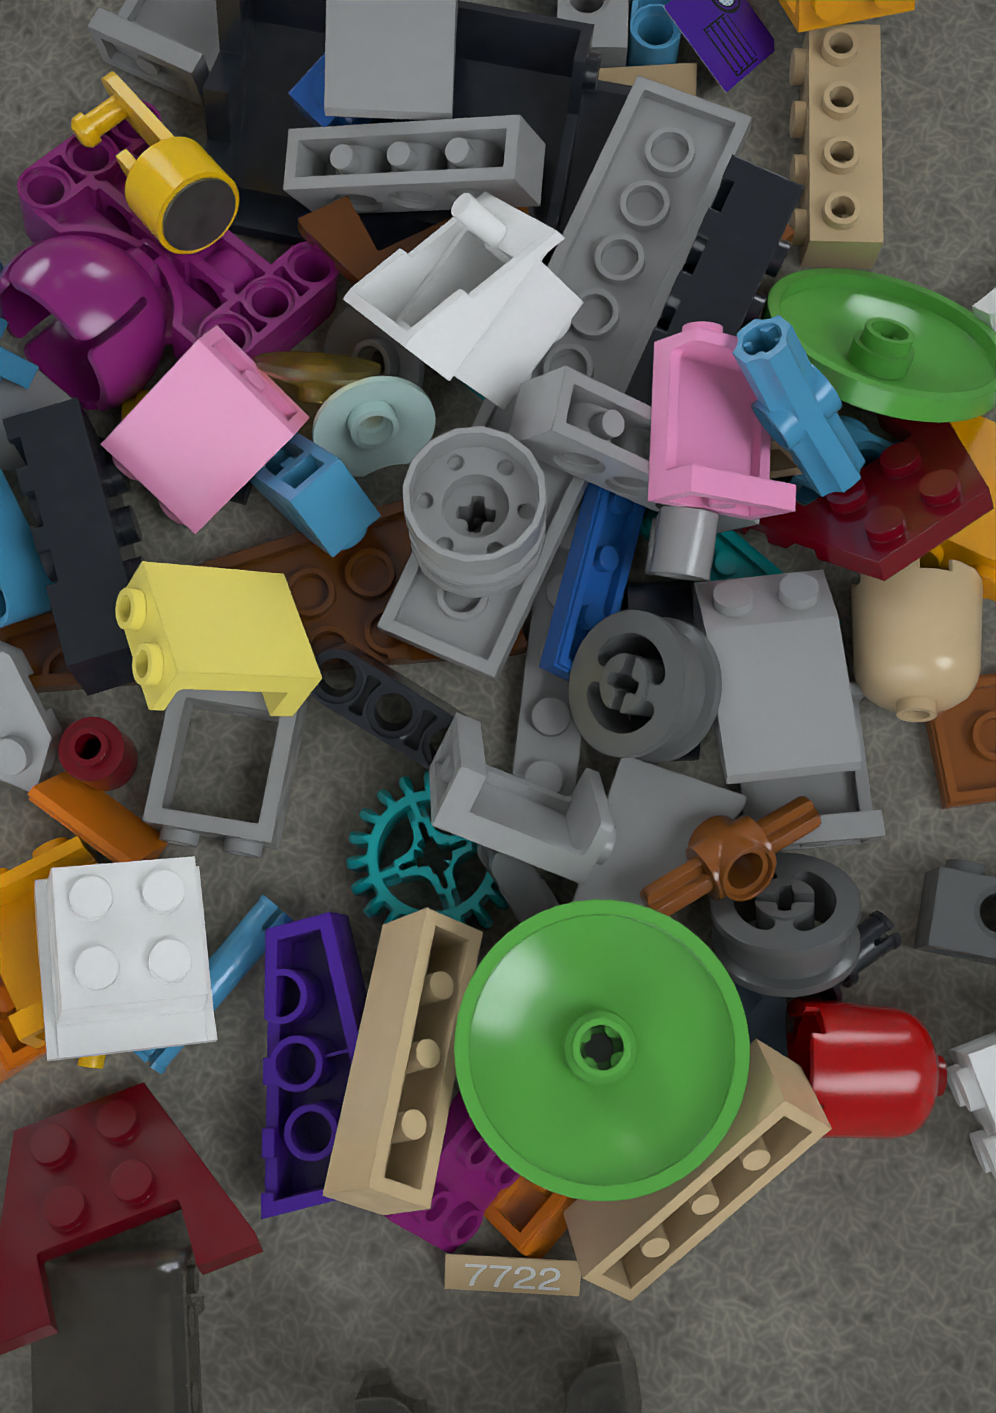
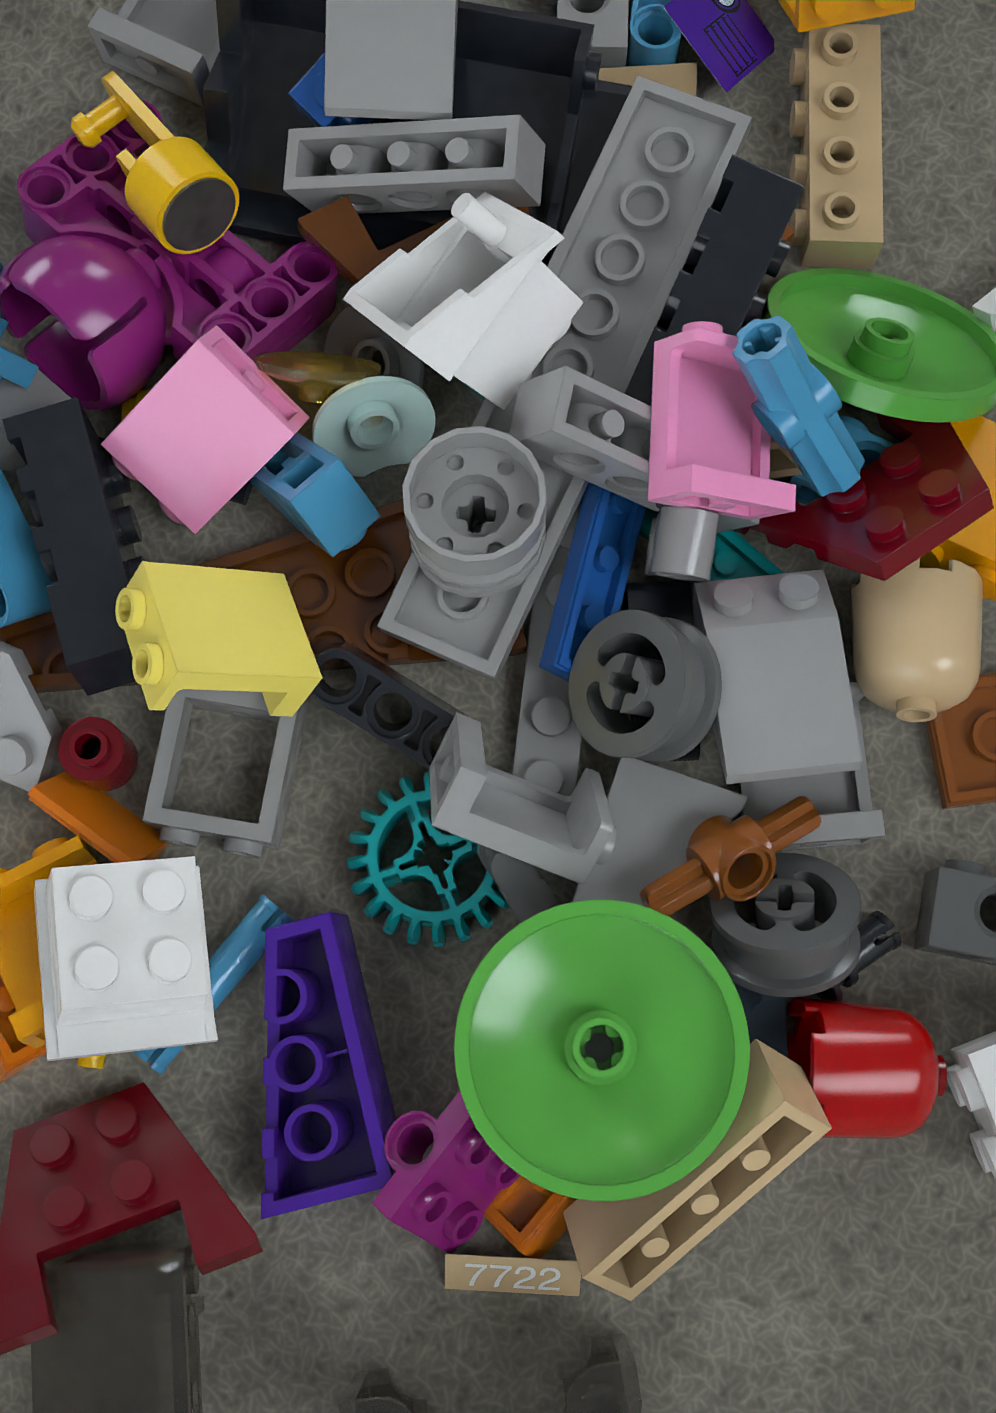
(403, 1066): tan brick -> none

